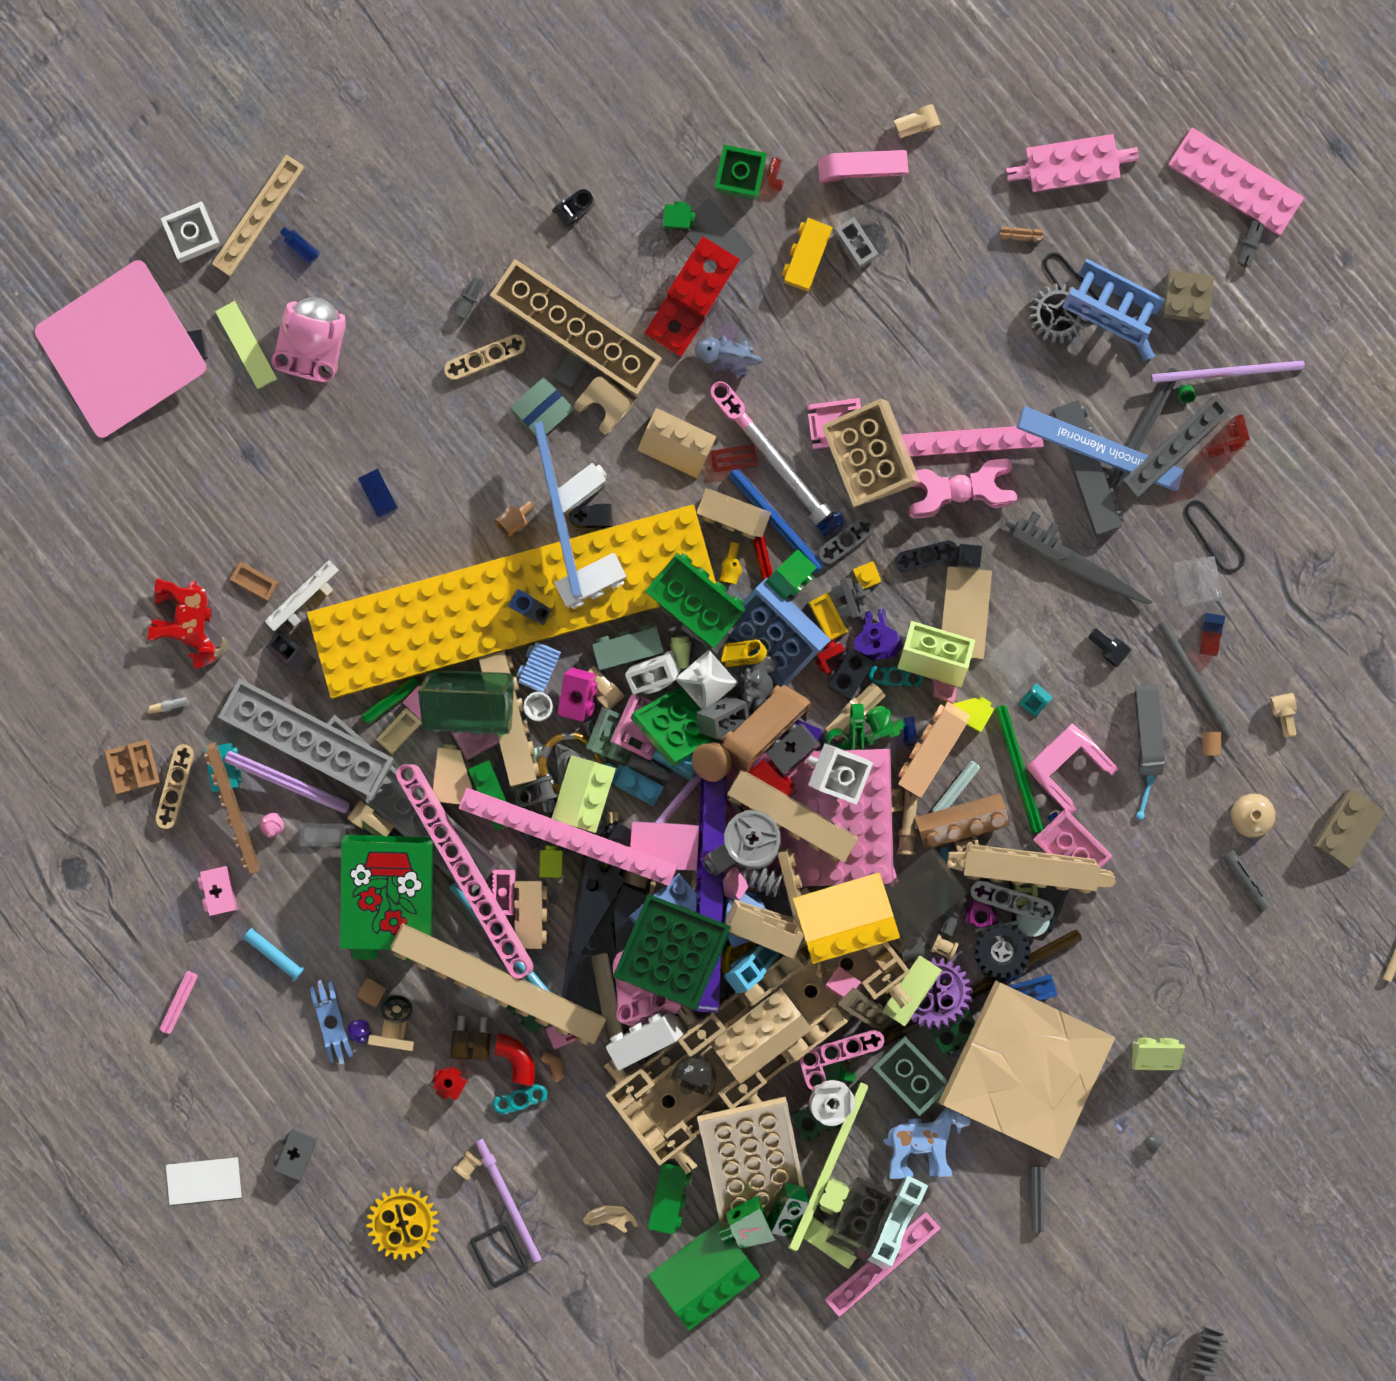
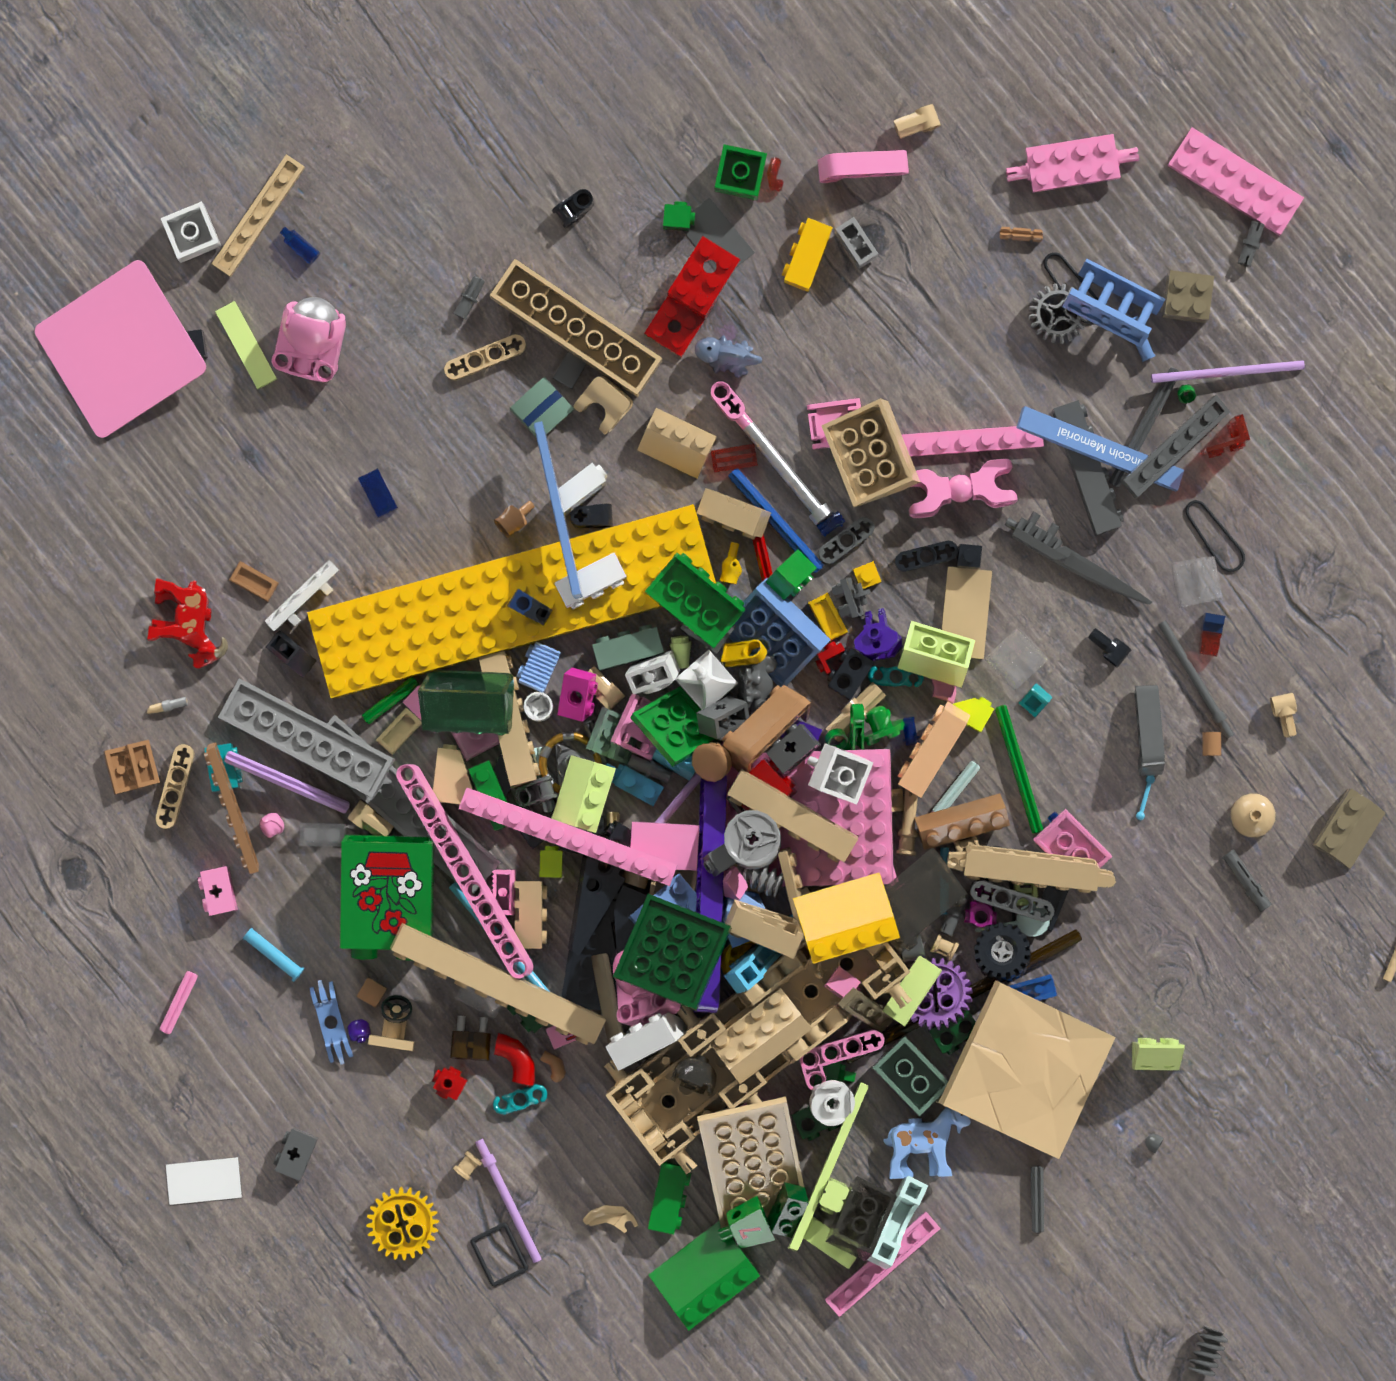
(1057, 753): bright pink connector -> none

